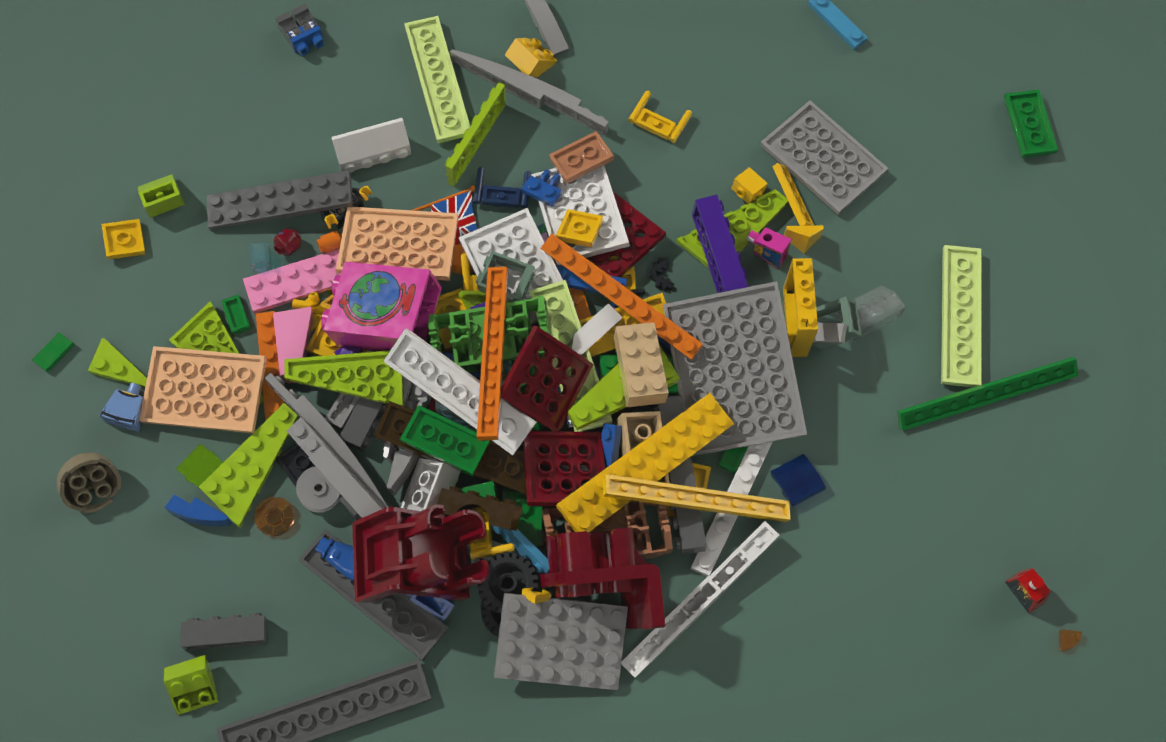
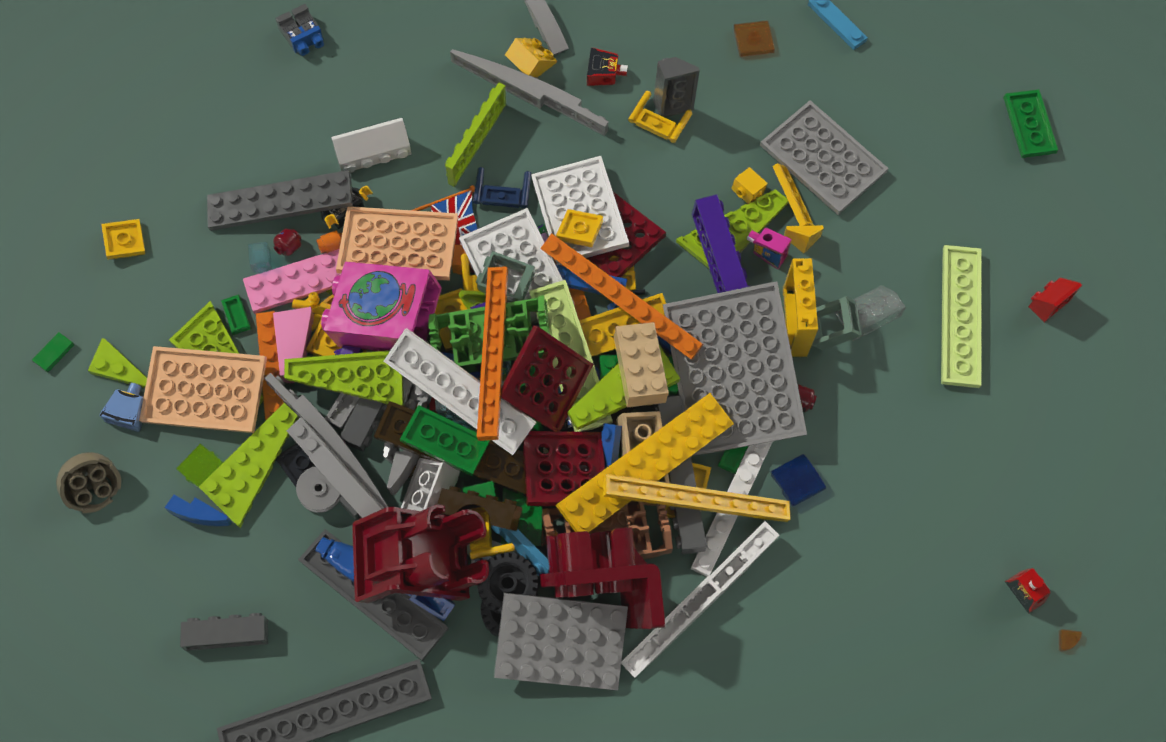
(160, 196): lime slope -> none
(190, 685): lime slope -> none
(274, 516): clear orange tile -> none
(437, 79): yellowish green plate -> none
(536, 597): yellow tile -> none
(541, 190): blue hinge -> none
(581, 157): nougat plate -> none
(595, 329): white sticker -> none
(603, 68): none -> torso
(662, 264): black animal -> none
(675, 86): none -> dark grey slope
(753, 38): none -> clear orange plate
(807, 398): none -> dark red head
(831, 333): light grey tile -> none
(987, 393): green plate -> none
(1053, 298): none -> red slope

